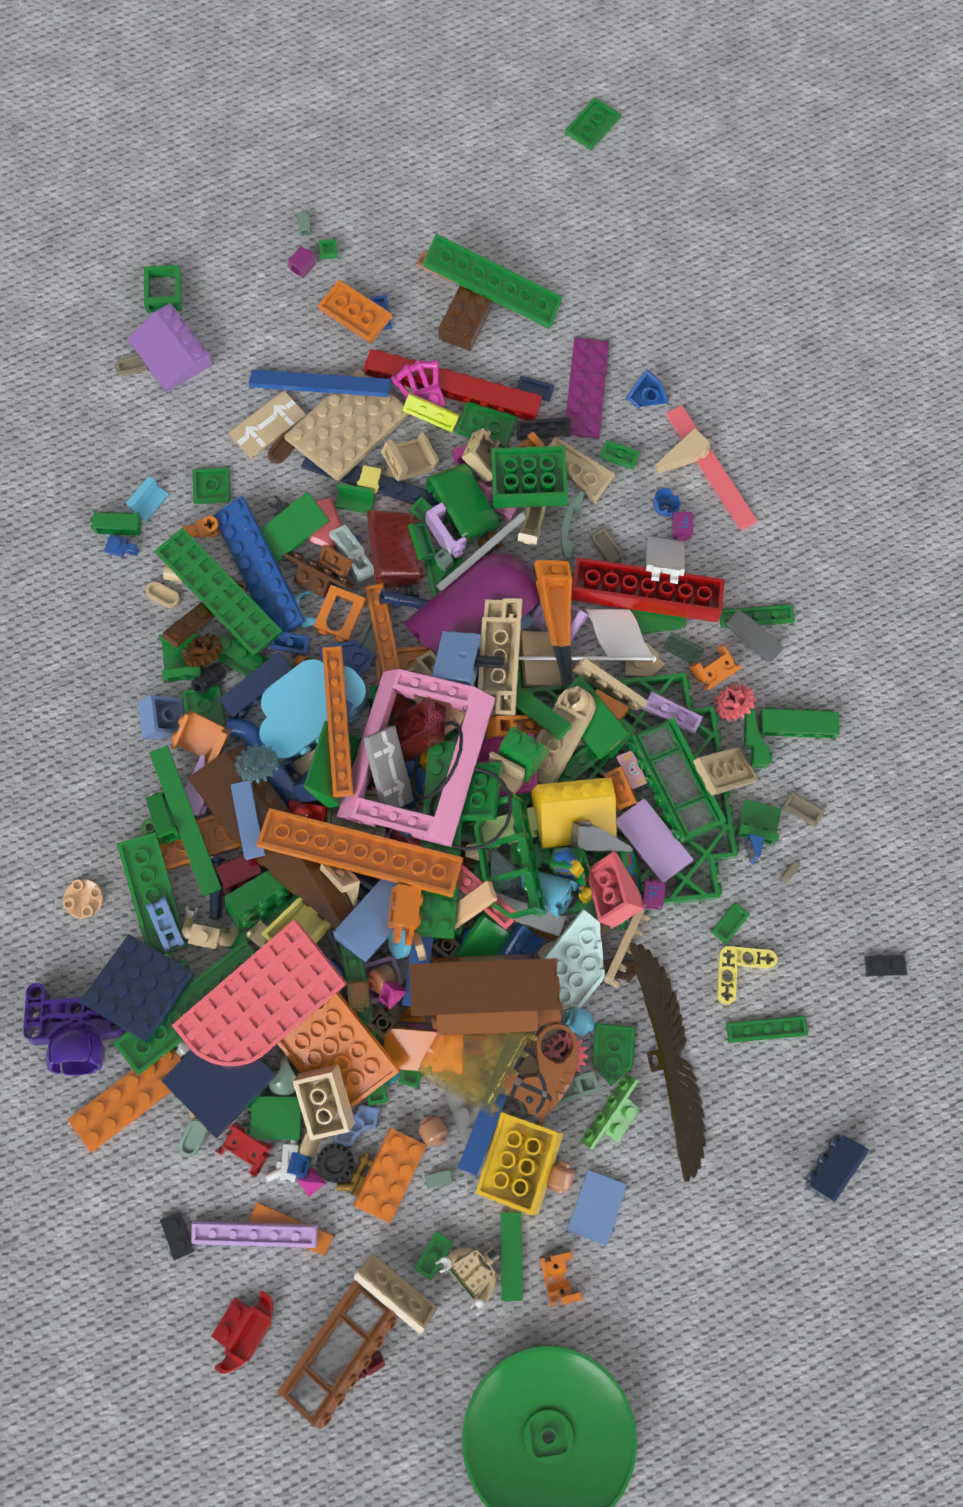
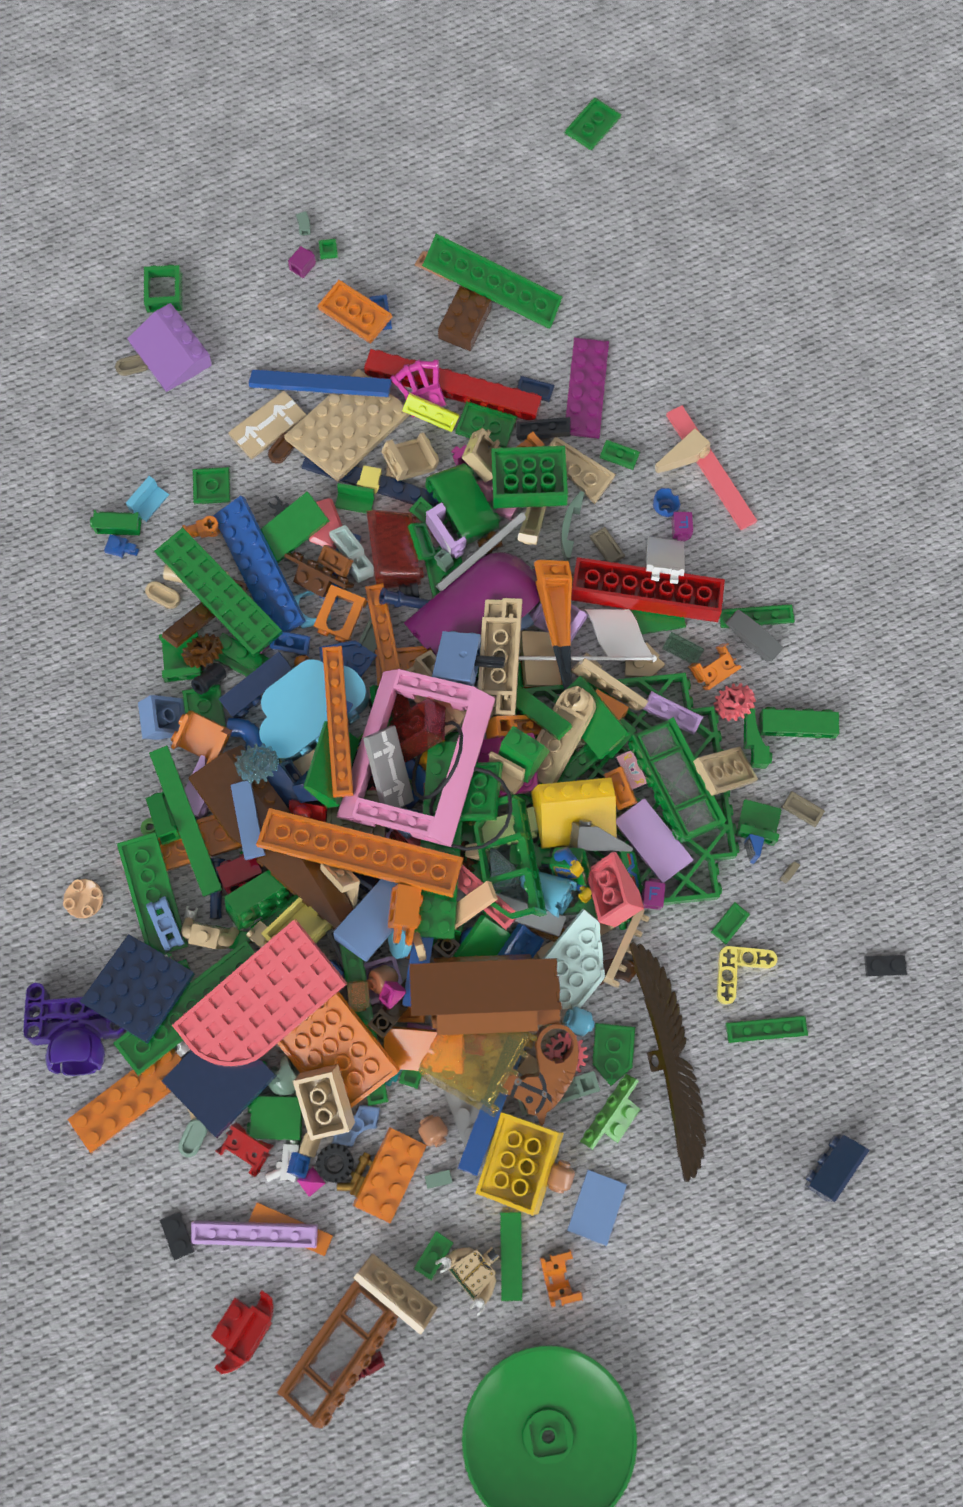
(647, 391): blue slope -> none

